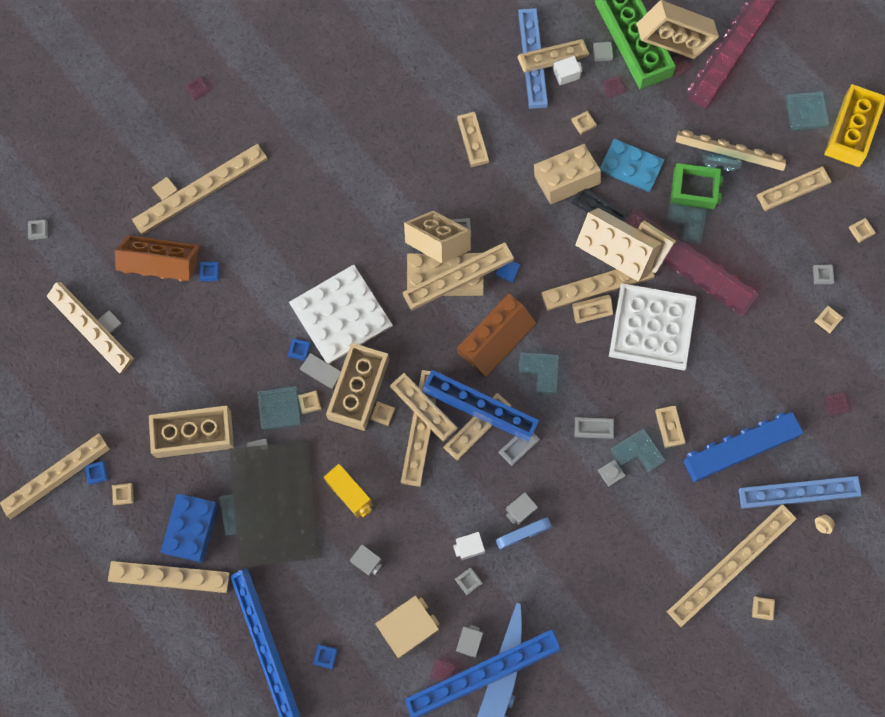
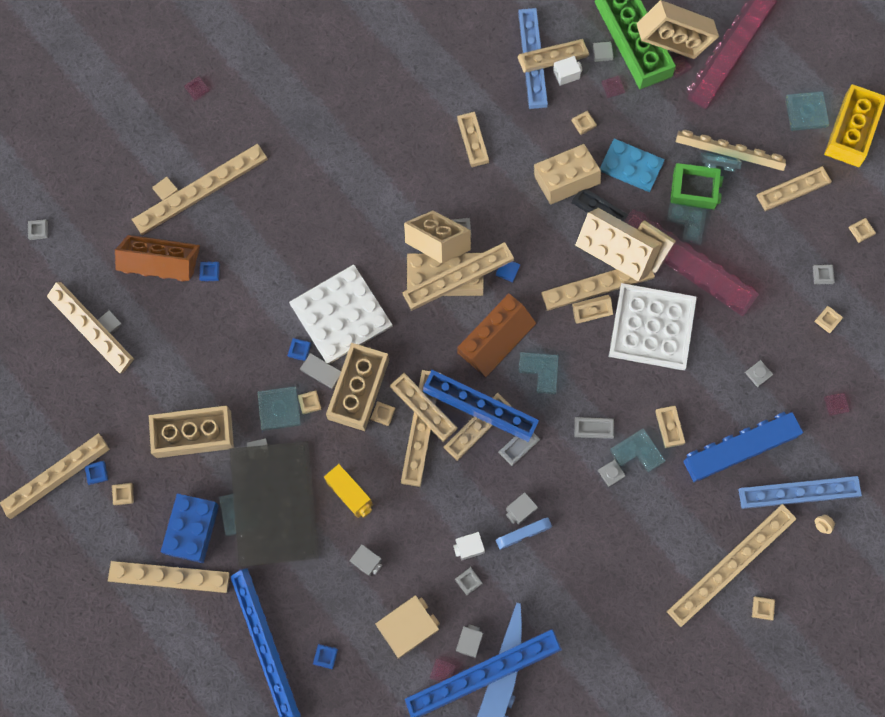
(759, 373): none -> light grey plate

